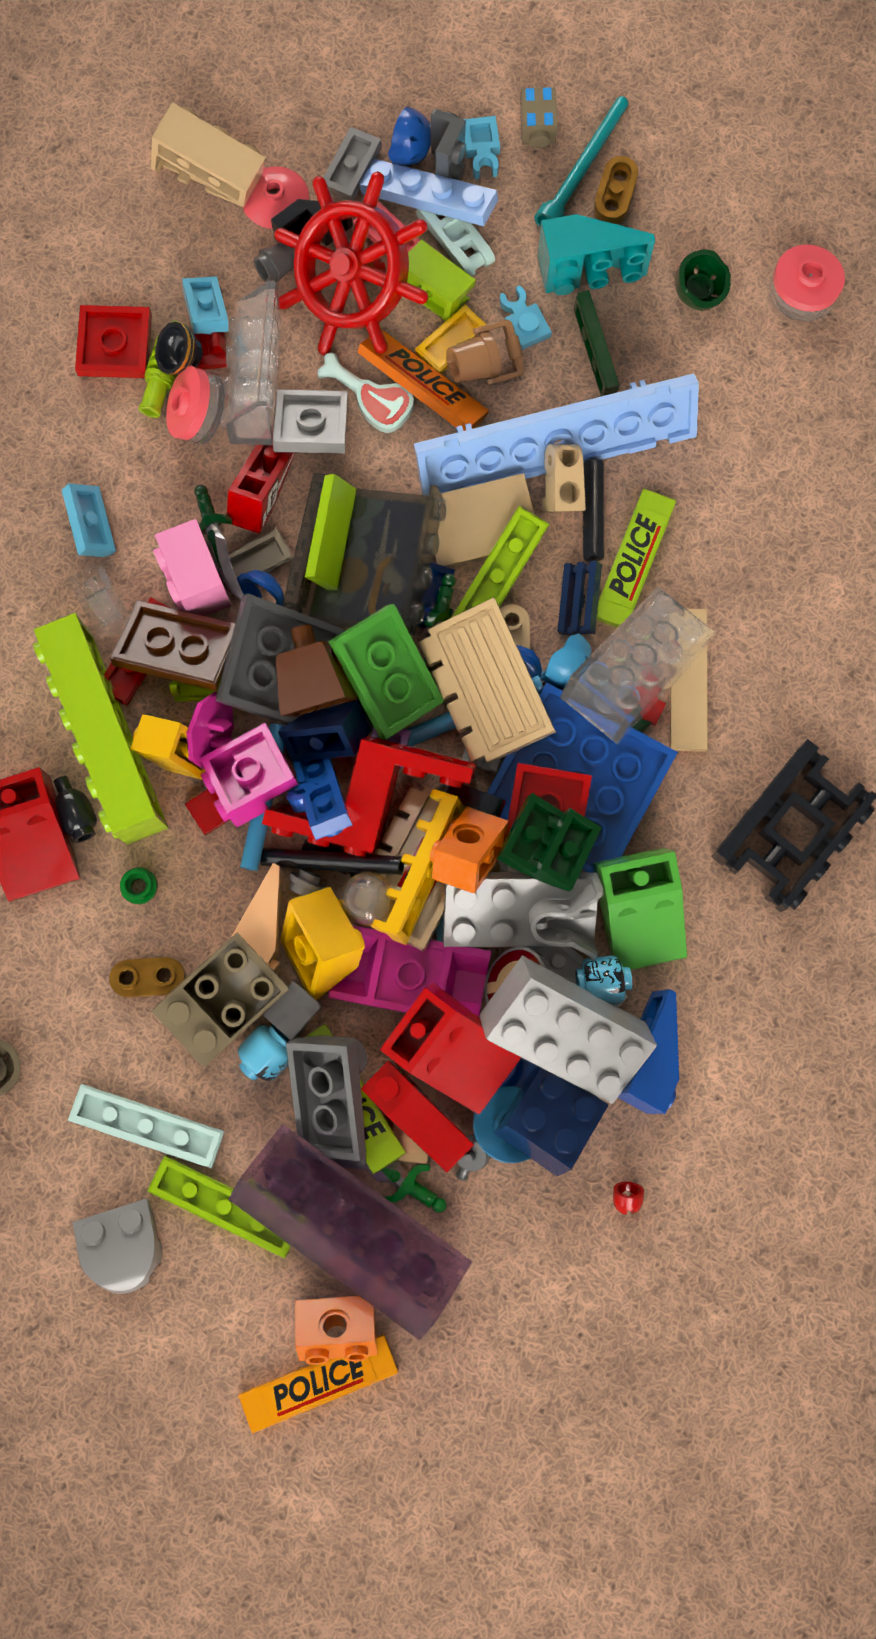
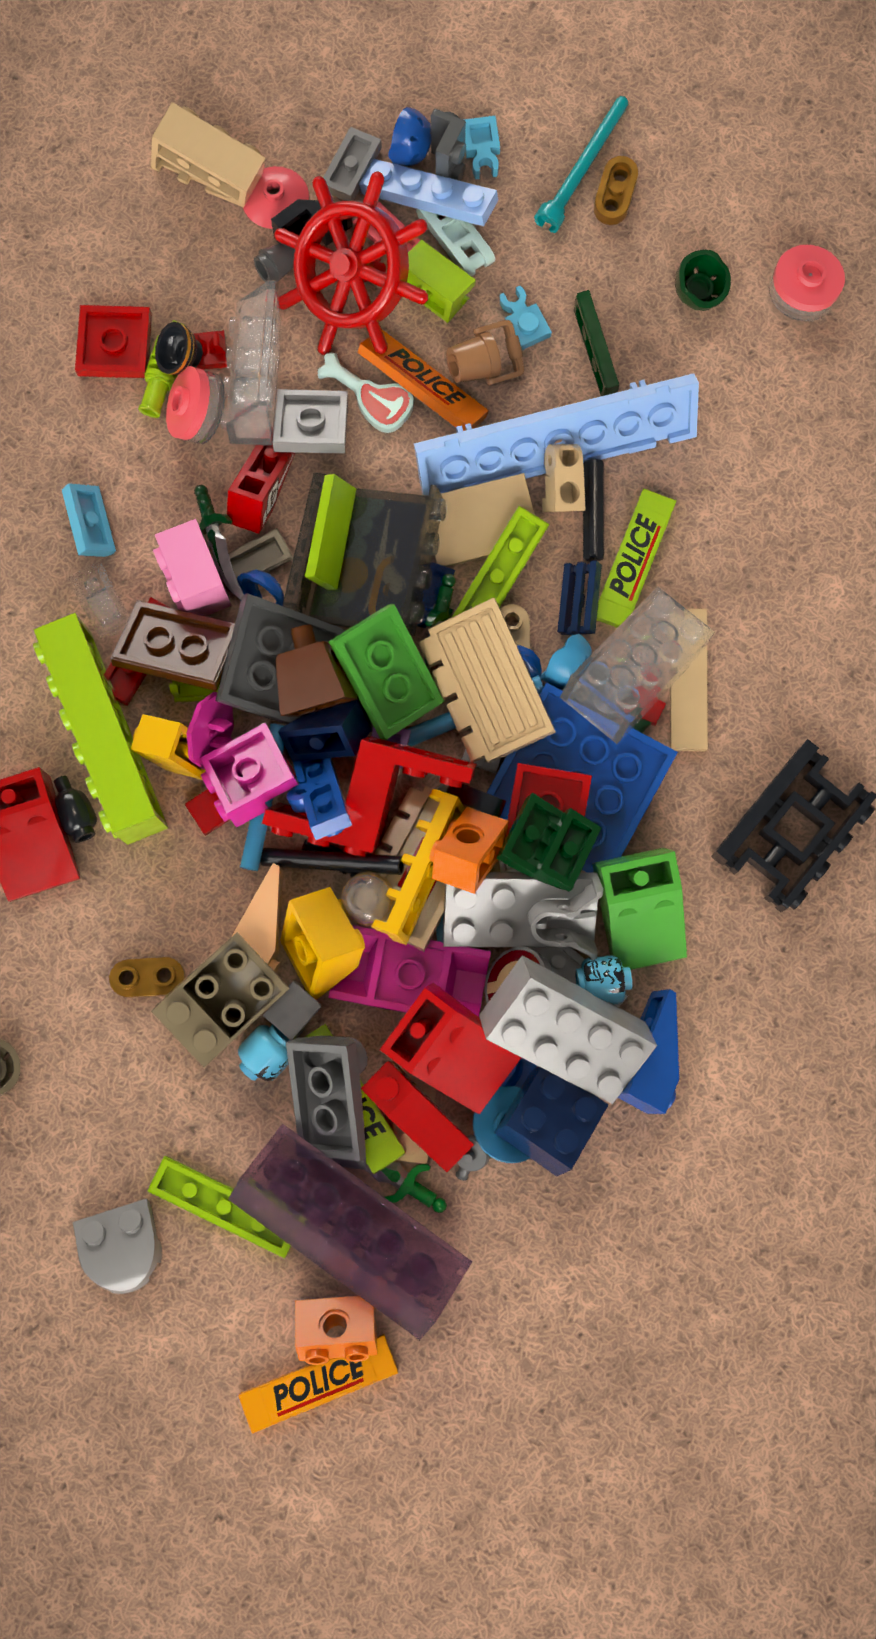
(130, 877): green plate -> none
(146, 1126): light aqua tile -> none
(205, 305): medium azure plate -> none
(305, 882): light grey plate -> none
(451, 332): yellow tile -> none
(538, 116): dark tan brick -> none
(598, 244): teal slope -> none
(628, 1203): red hinge -> none

